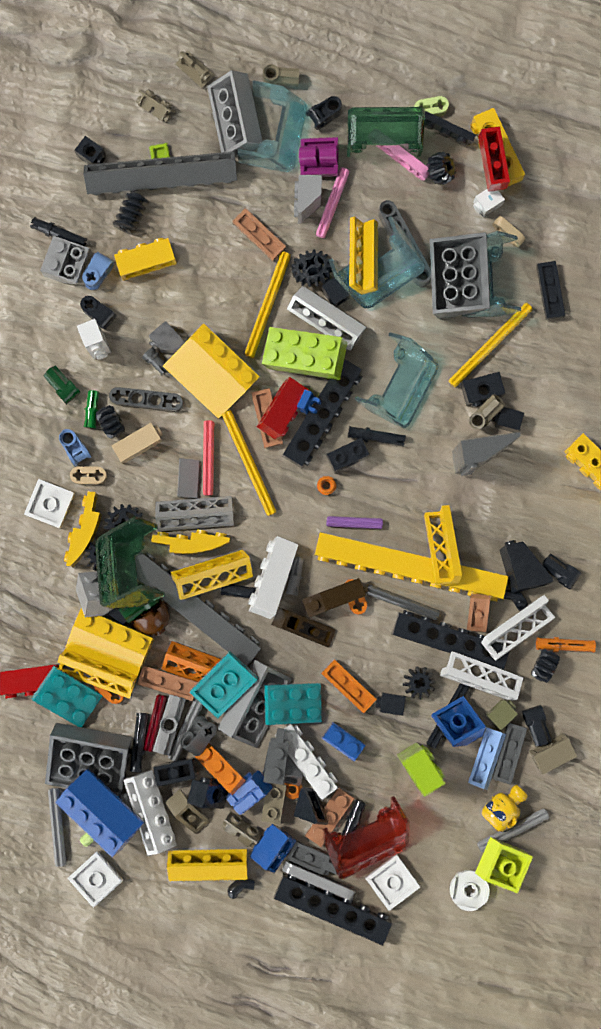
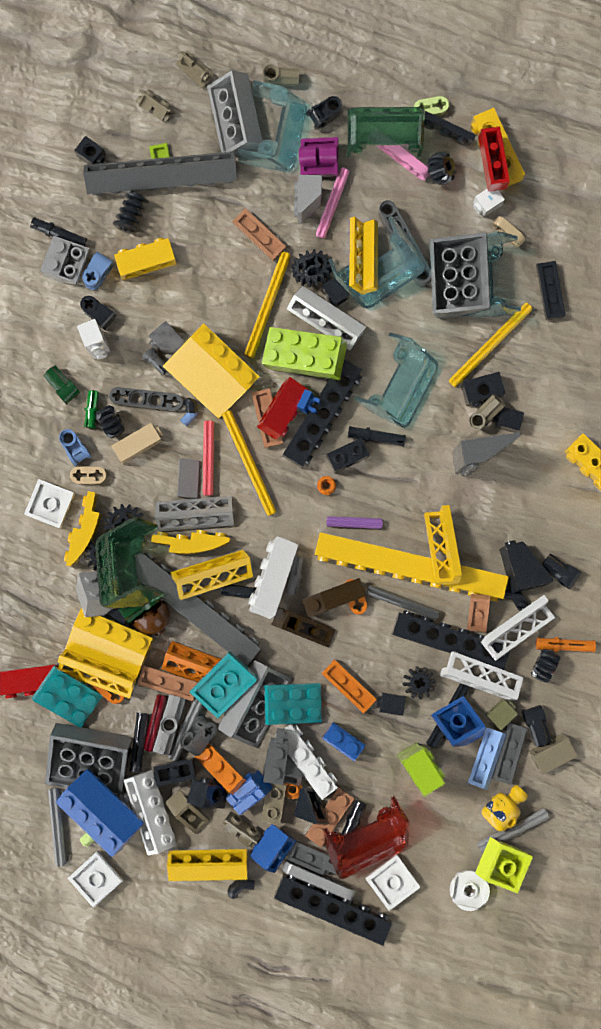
(191, 409): none -> arm

